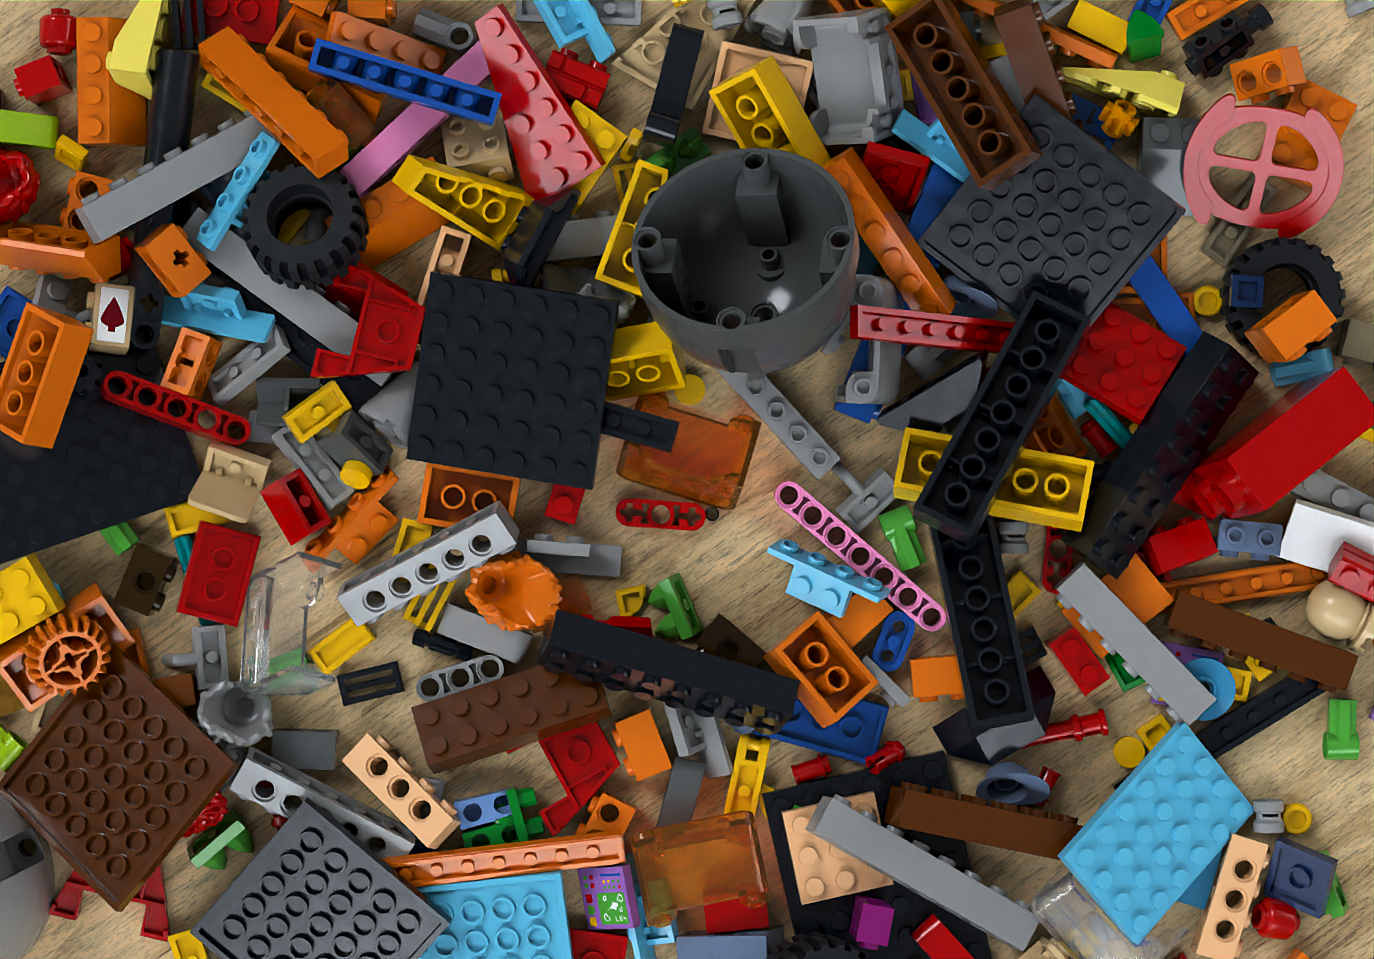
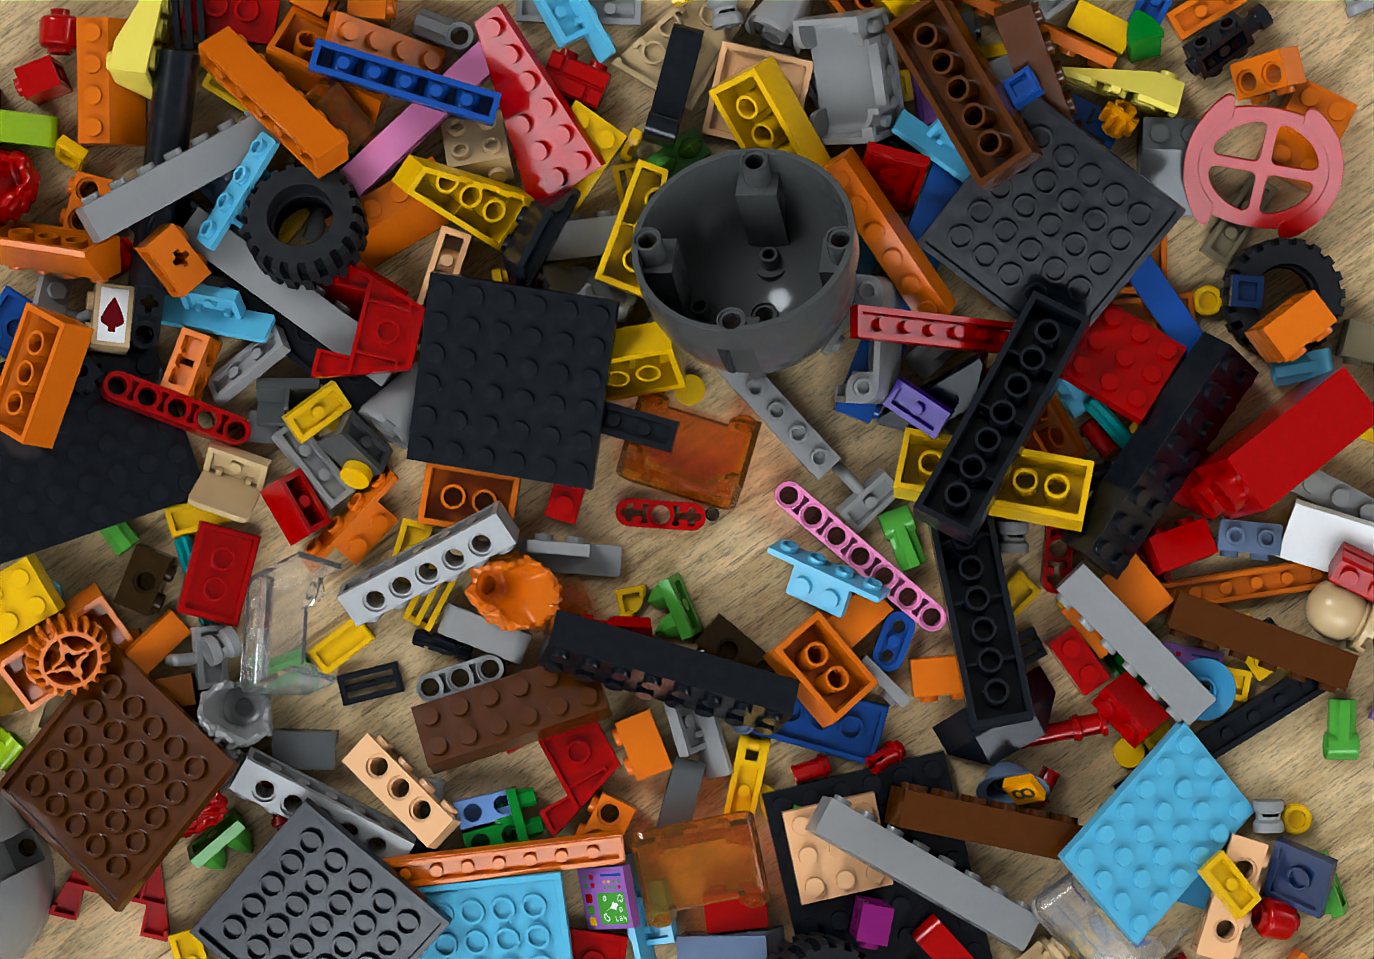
(157, 641): none -> orange tile
(220, 646): none -> light grey wheel
(918, 407): none -> dark purple plate
(970, 300): sand blue piece -> none
(1023, 87): none -> blue tile
(1024, 789): none -> light orange tile
(1130, 709): none -> red brick
(1229, 884): none -> yellow plate

